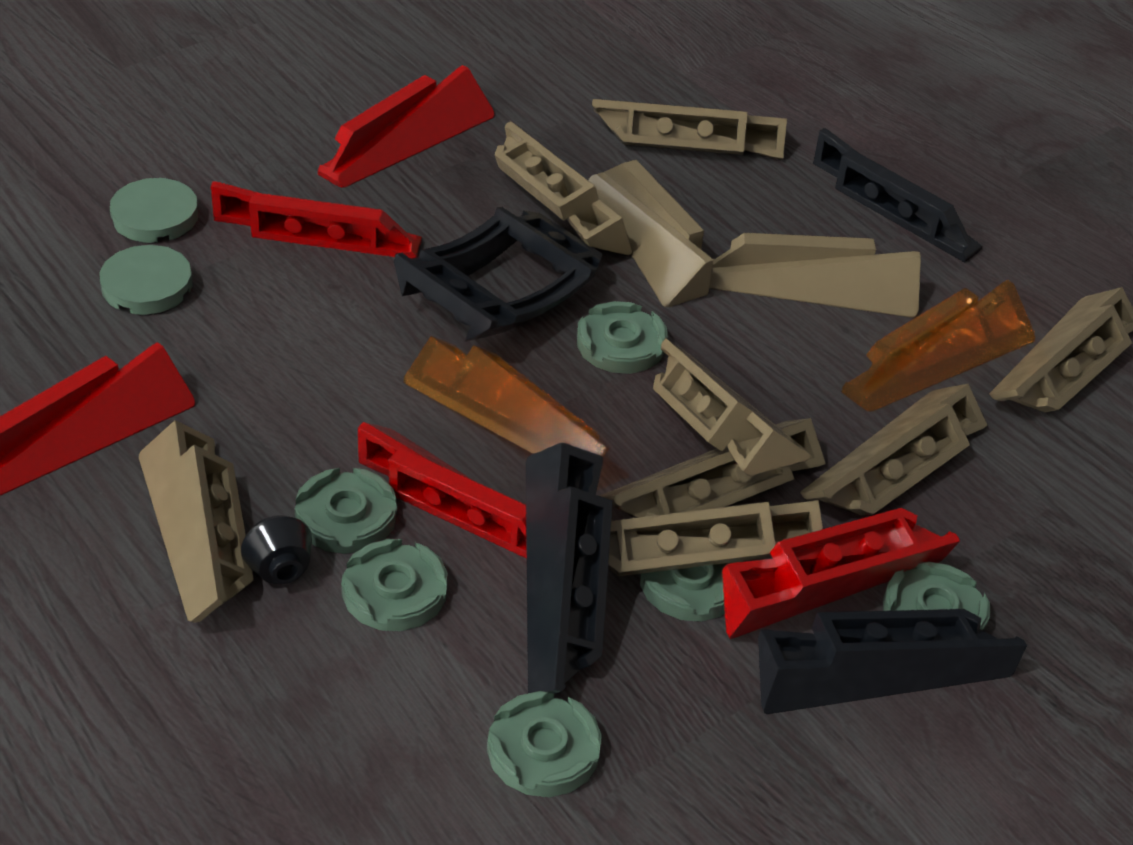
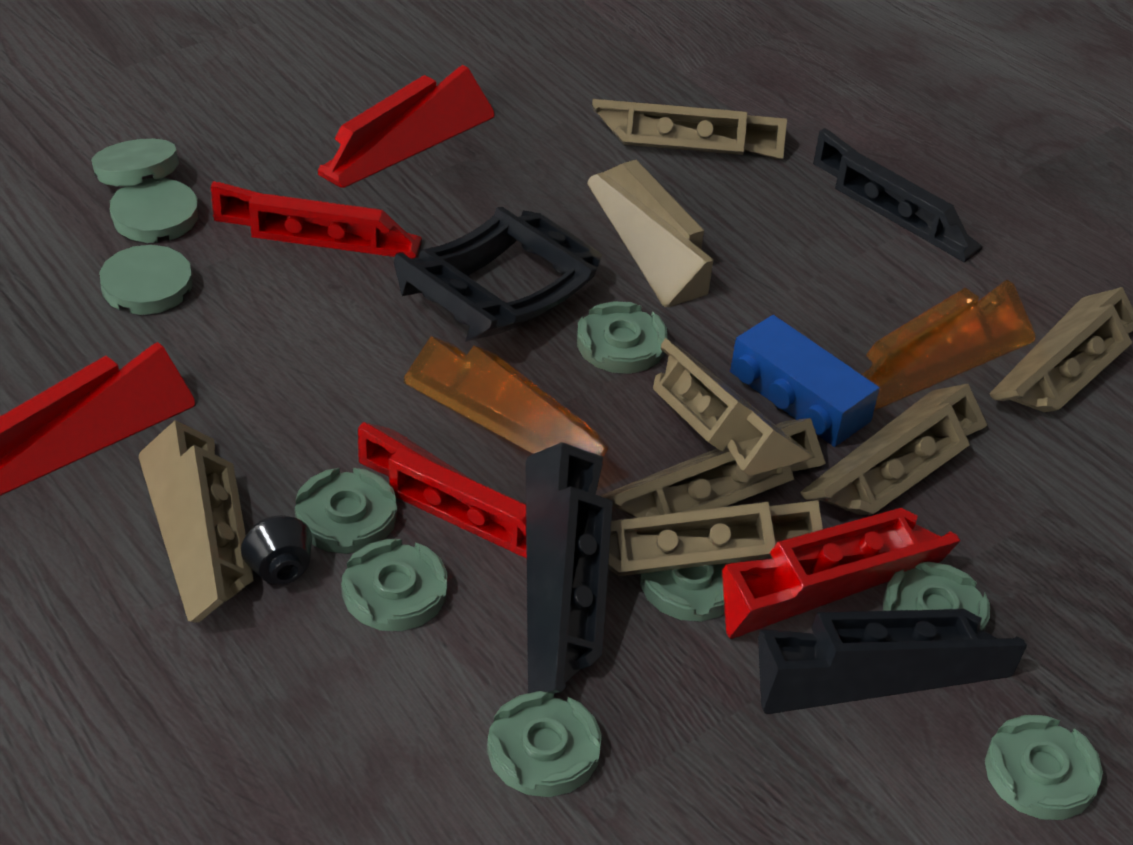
(130, 160): none -> sand green tile
(561, 190): dark tan wedge -> none
(804, 379): none -> blue brick
(821, 272): dark tan wedge -> none
(1043, 767): none -> sand green tile

